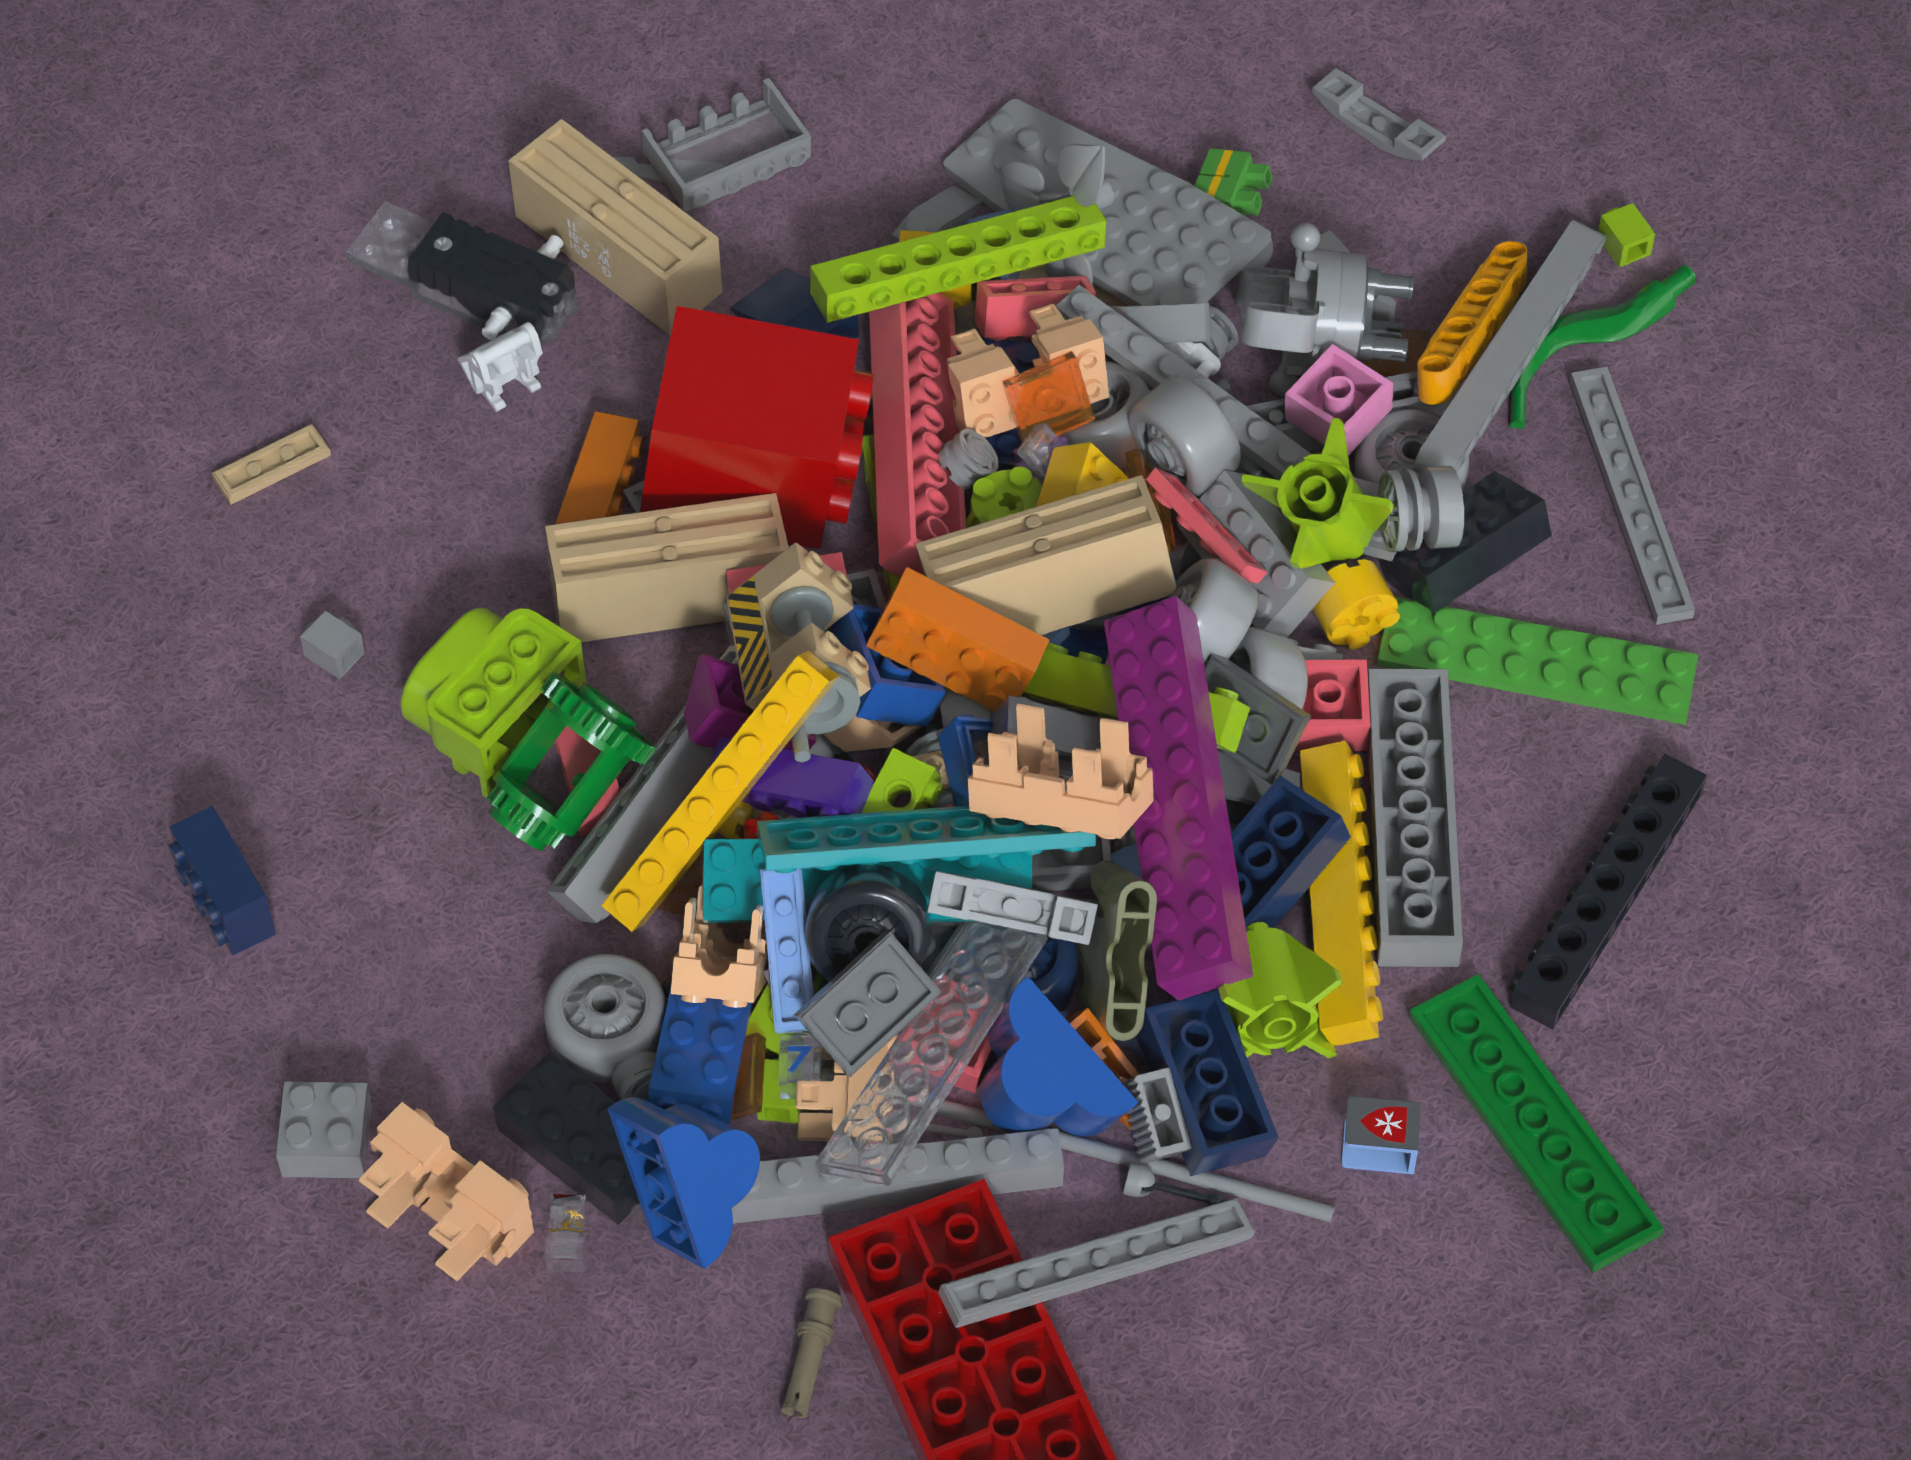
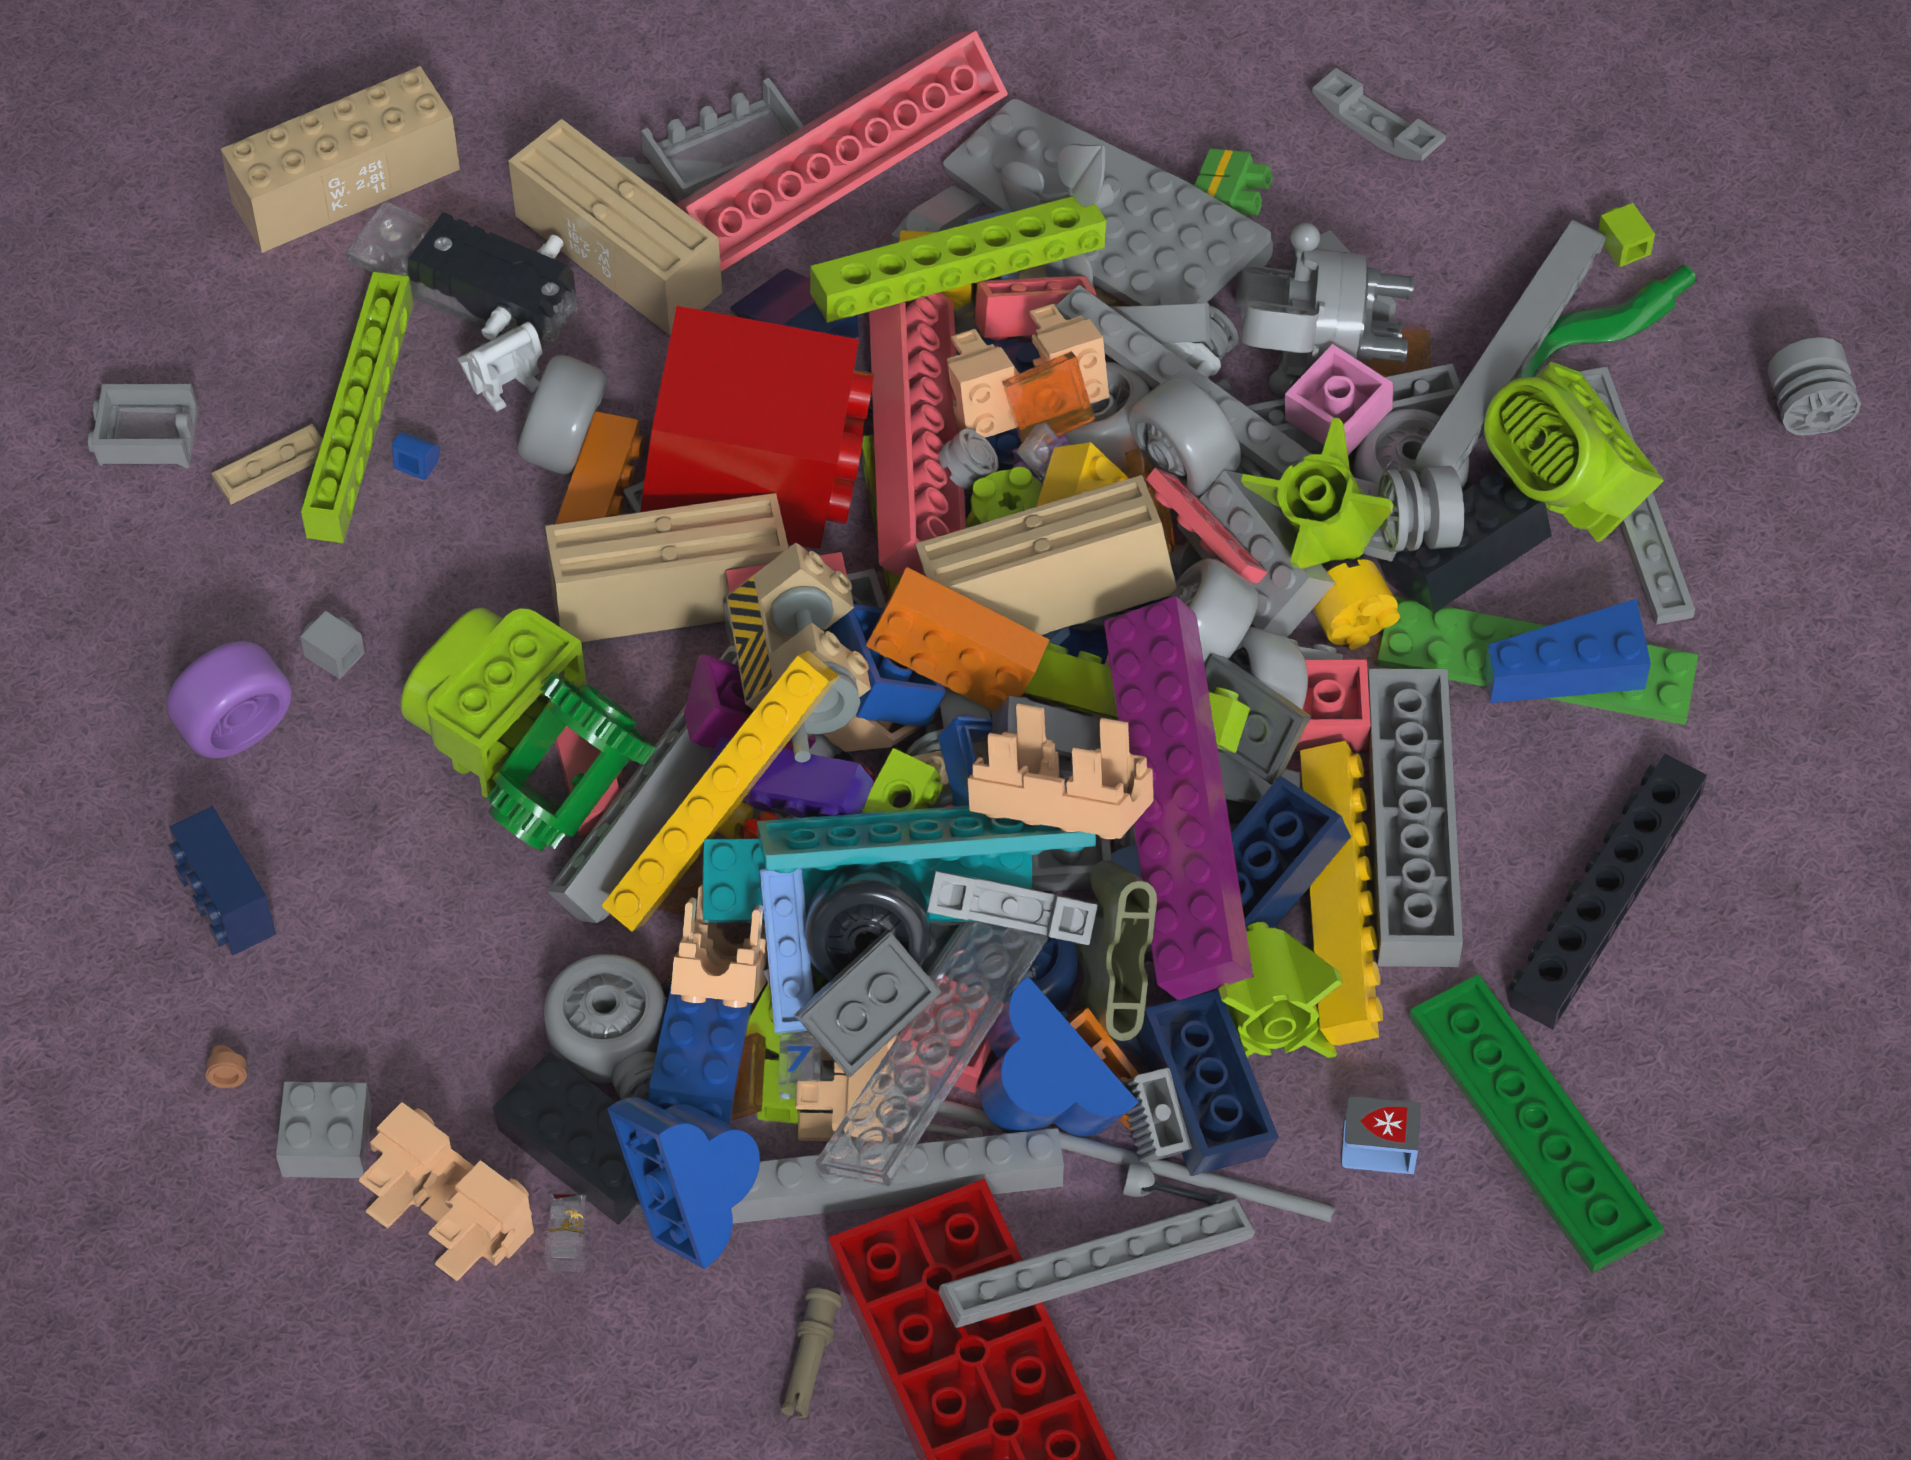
(144, 424): none -> light grey window
(225, 1067): none -> nougat tile
(228, 699): none -> medium lavender wheel
(341, 159): none -> tan brick
(357, 408): none -> lime brick
(414, 455): none -> blue brick
(561, 414): none -> light grey wheel
(846, 146): none -> coral brick
(1472, 323): light orange beam -> none
(1568, 449): none -> lime brick
(1571, 658): none -> blue wedge
(1813, 386): none -> light grey wheel

